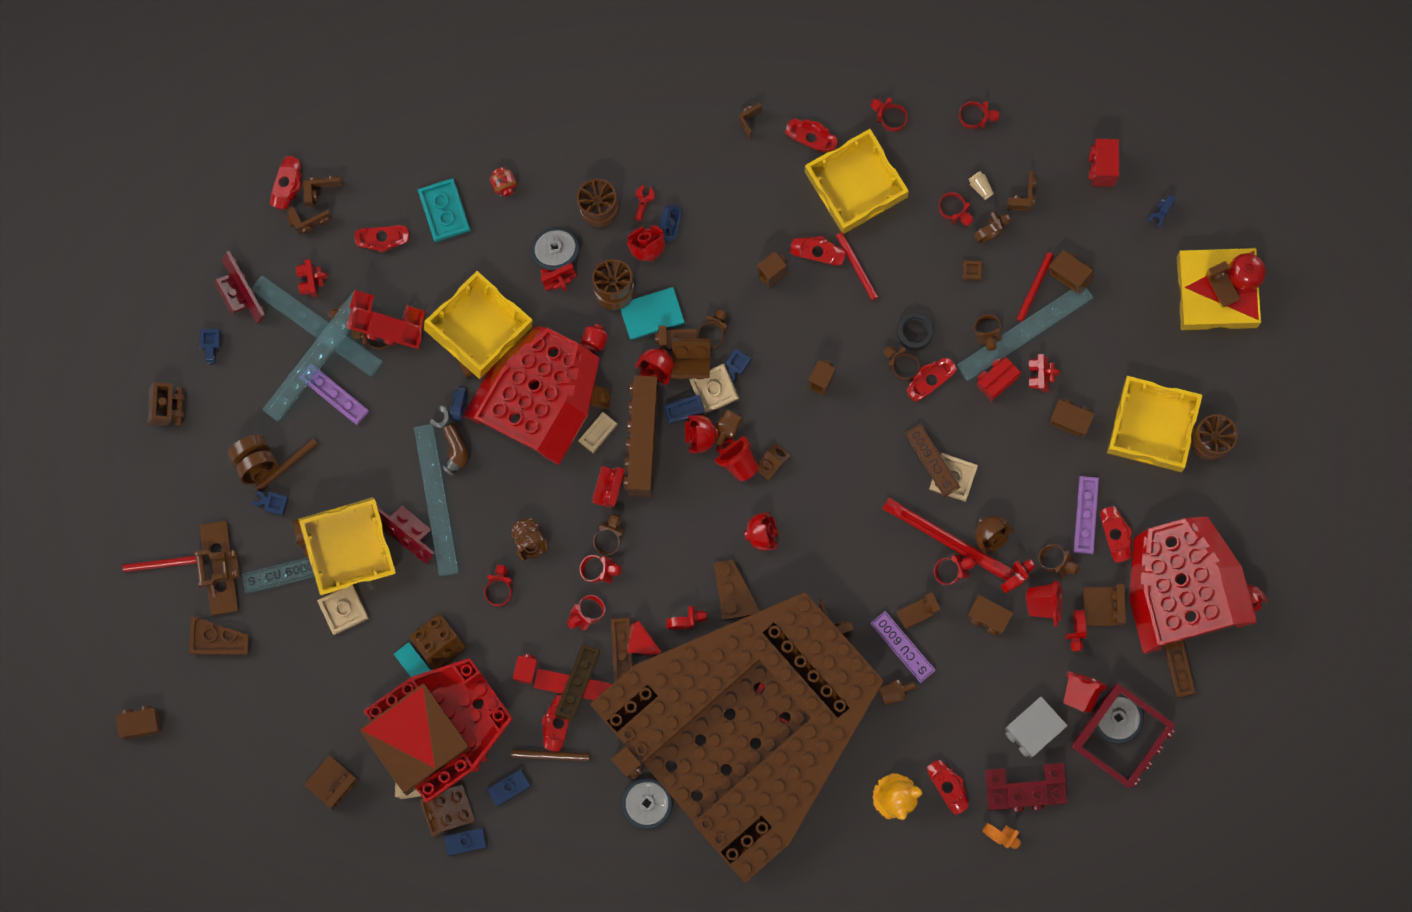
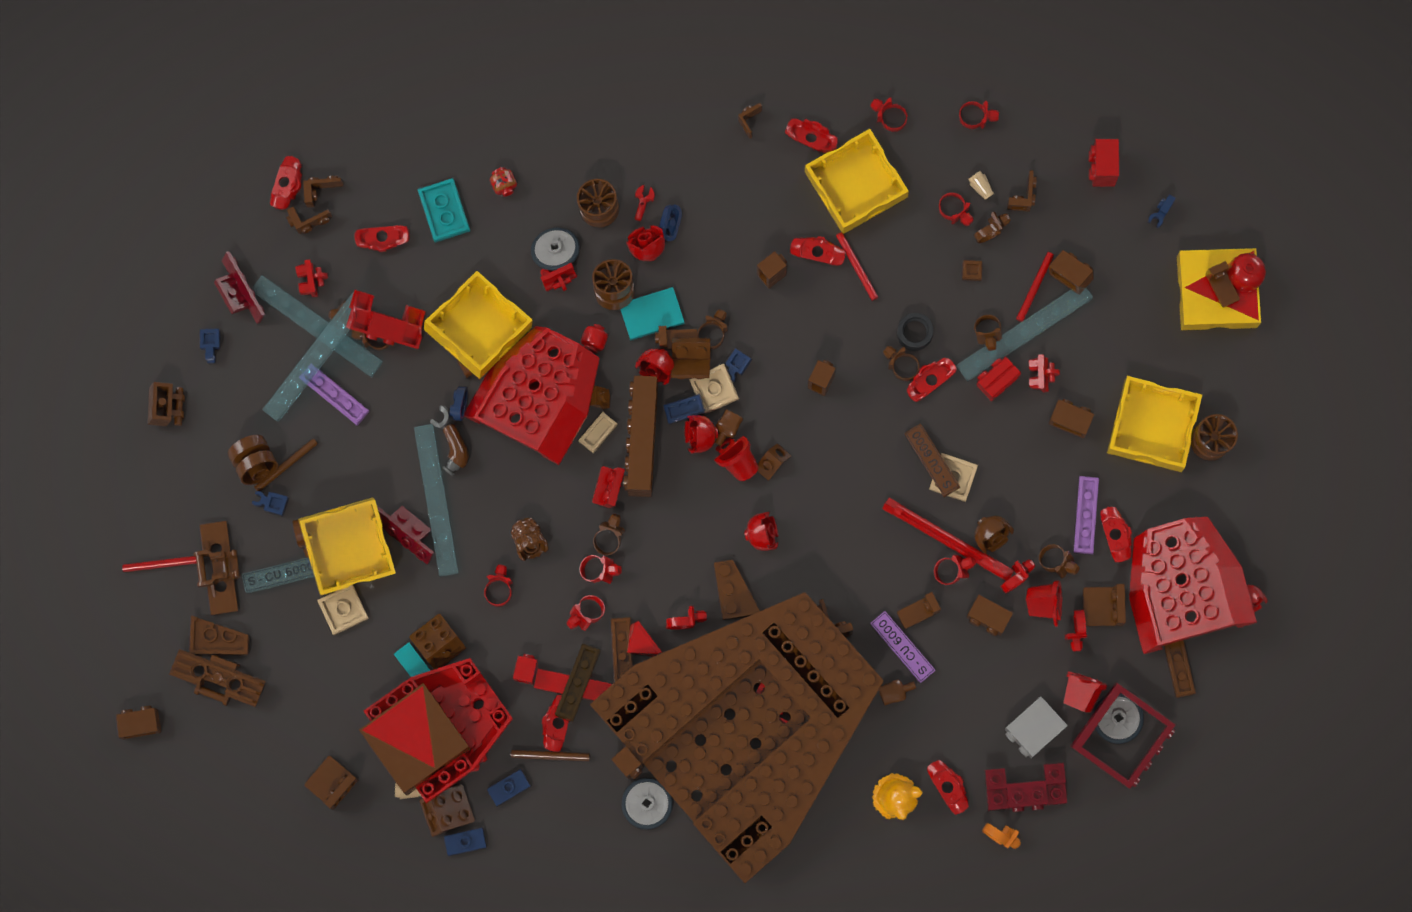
(218, 672): none -> reddish brown piece

